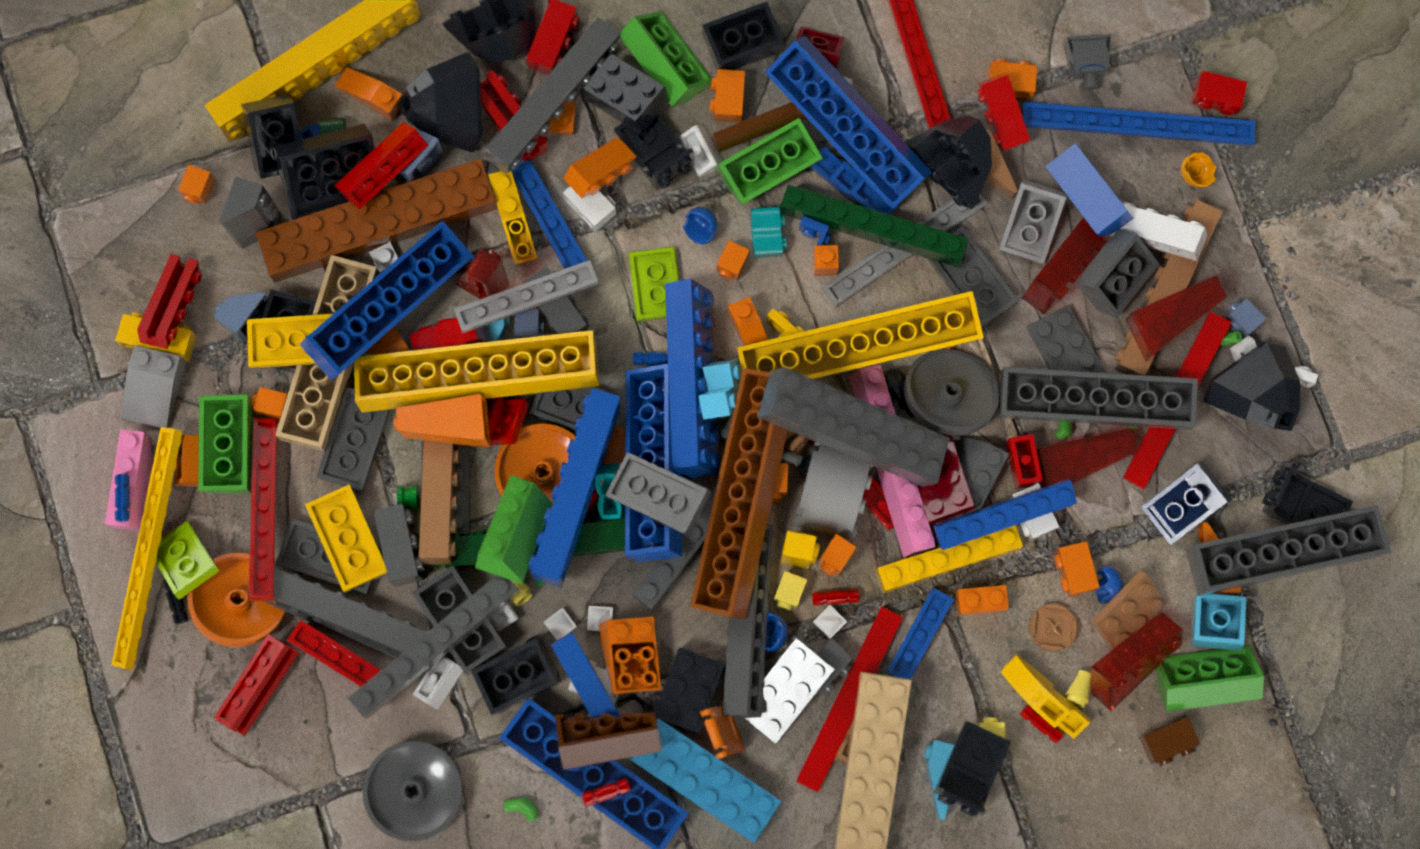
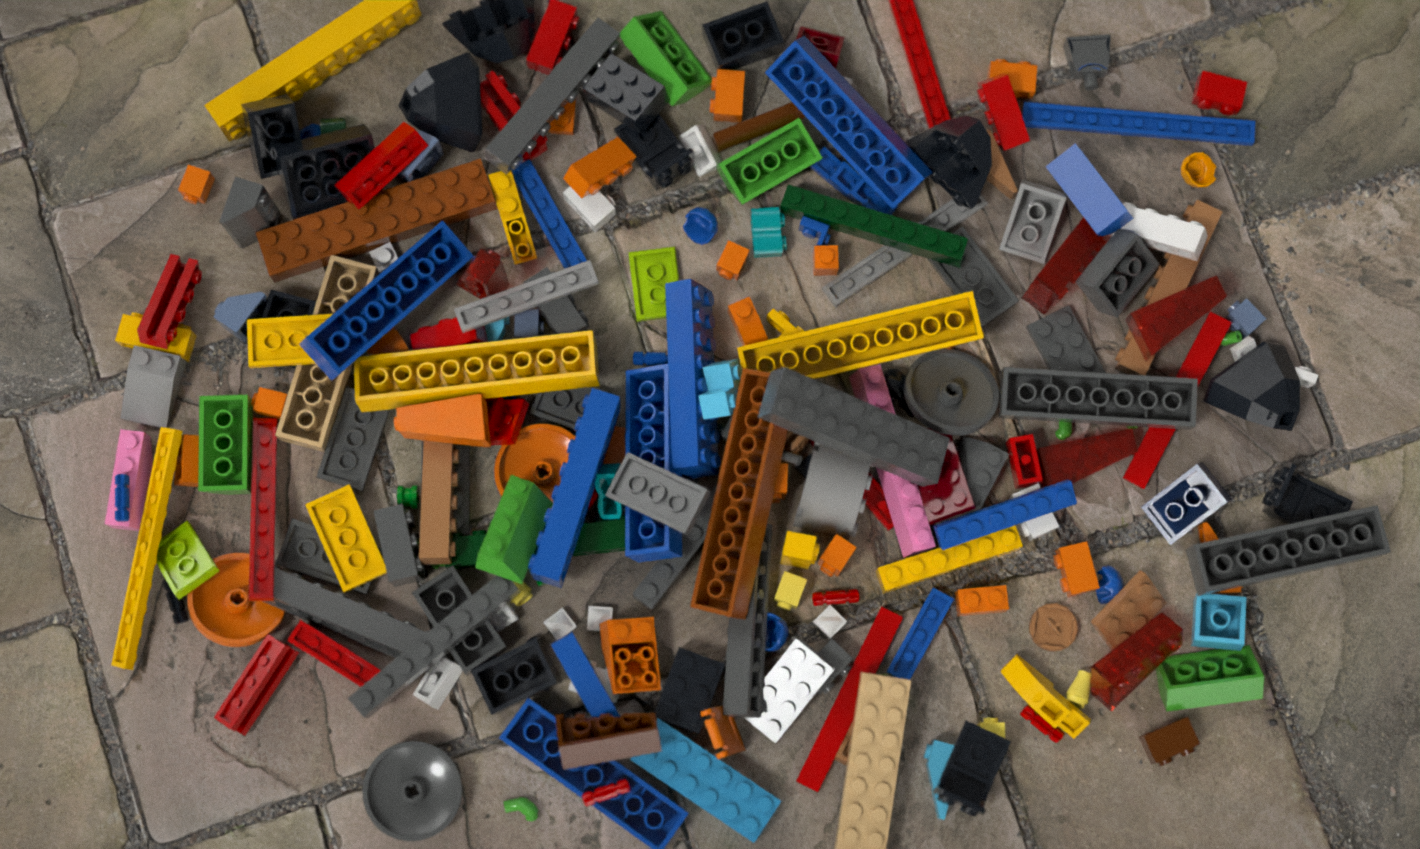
(370, 93): orange slope -> none

